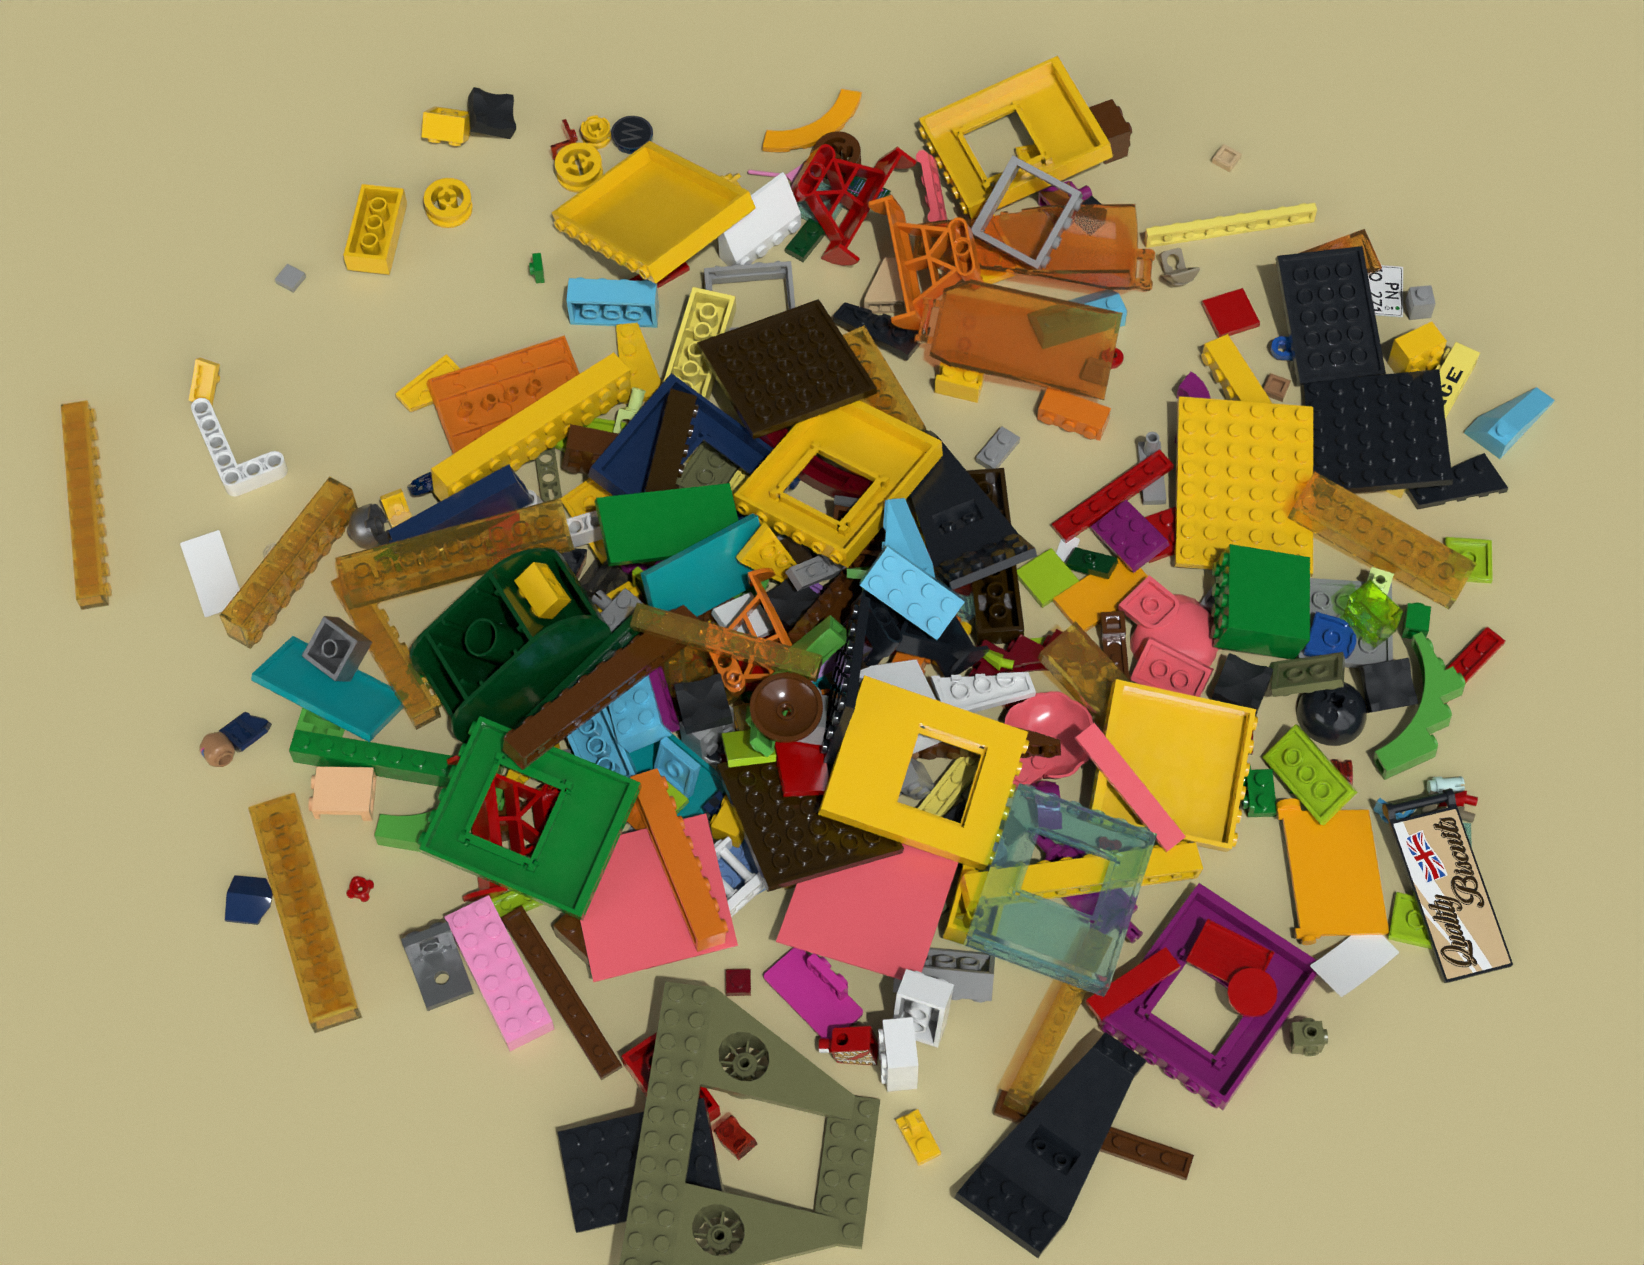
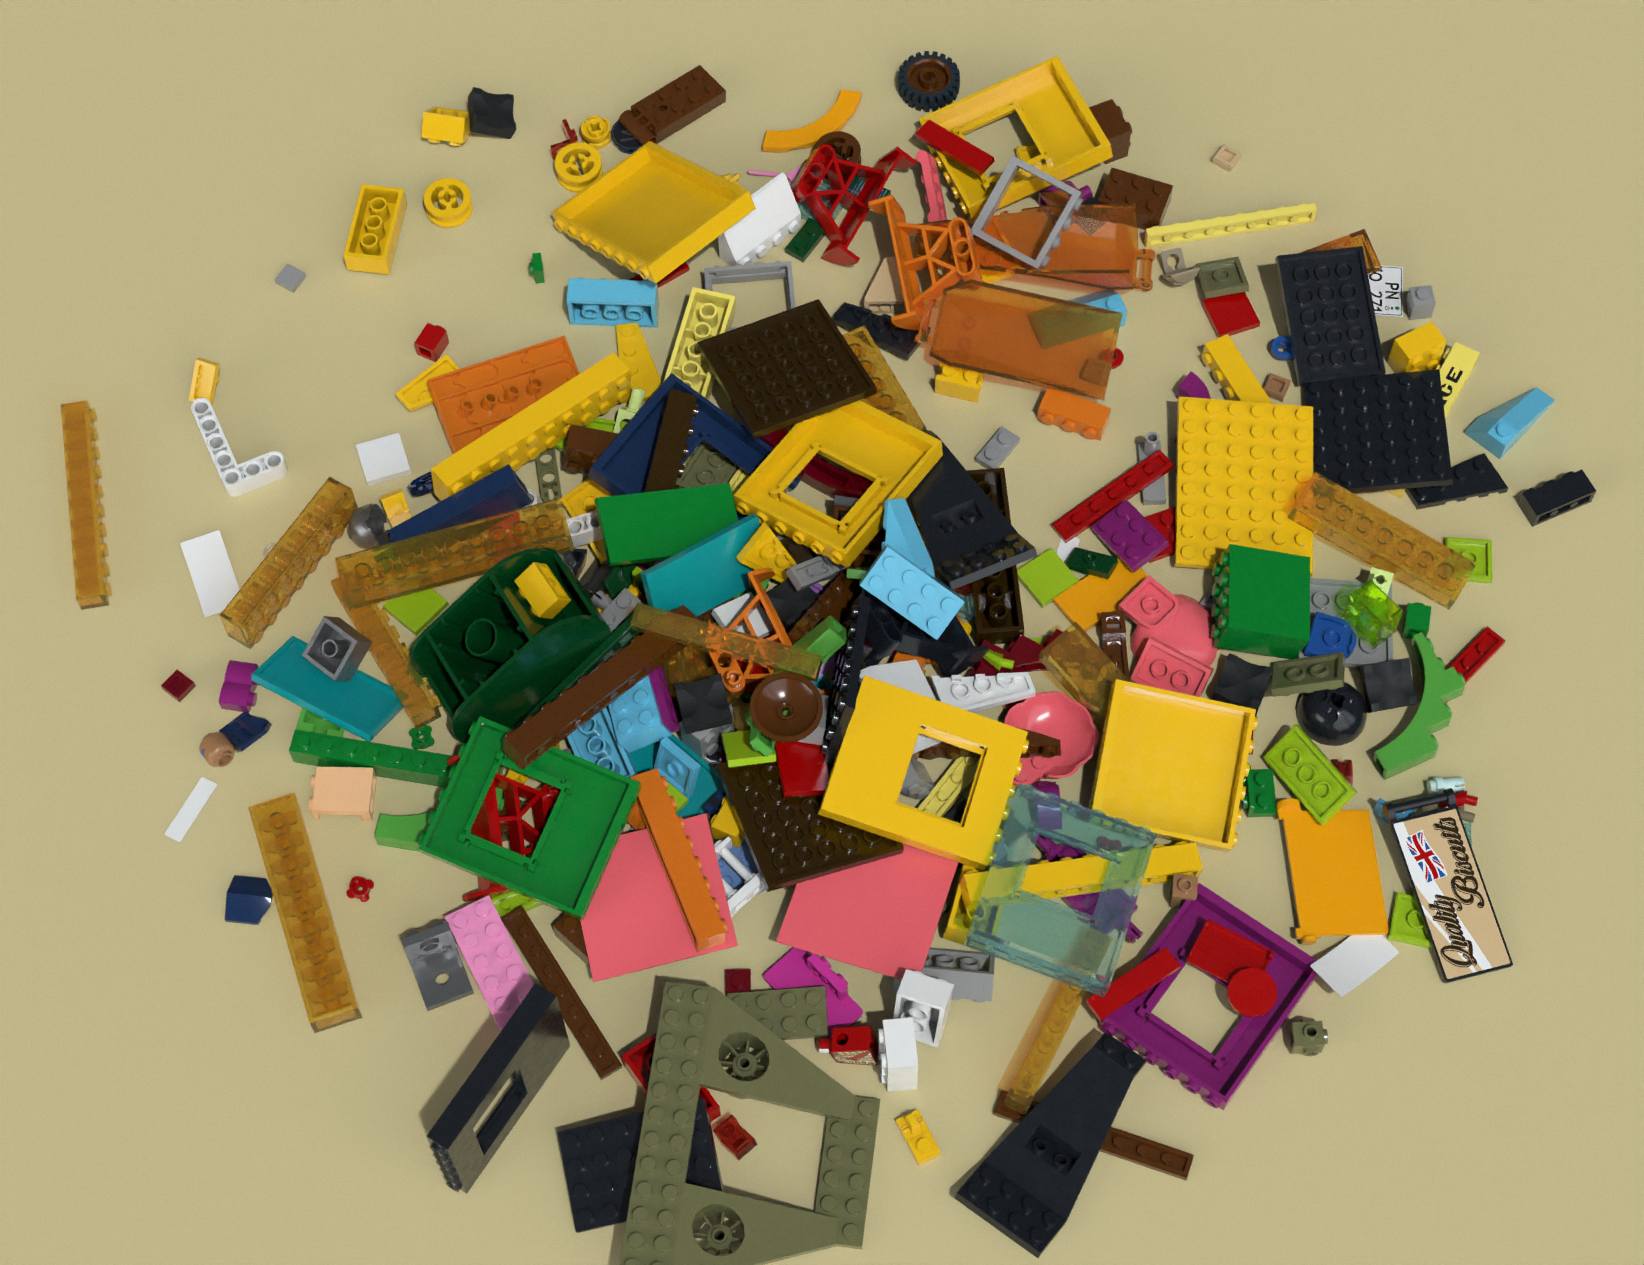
(178, 685): none -> dark red plate
(190, 809): none -> white sticker
(238, 689): none -> magenta brick
(383, 459): none -> white tile
(416, 609): none -> lime tile
(423, 743): none -> green plate
(431, 342): none -> red brick
(527, 1053): none -> black panel
(618, 579): none -> dark green tile
(673, 106): none -> reddish brown hinge
(788, 1012): none -> olive plate
(928, 81): none -> wheel
(955, 147): none -> red tile
(1129, 787): coral tile -> none
(1148, 194): none -> reddish brown brick
(1183, 888): none -> medium nougat bracket
(1222, 277): none -> olive plate
(1556, 497): none -> black brick

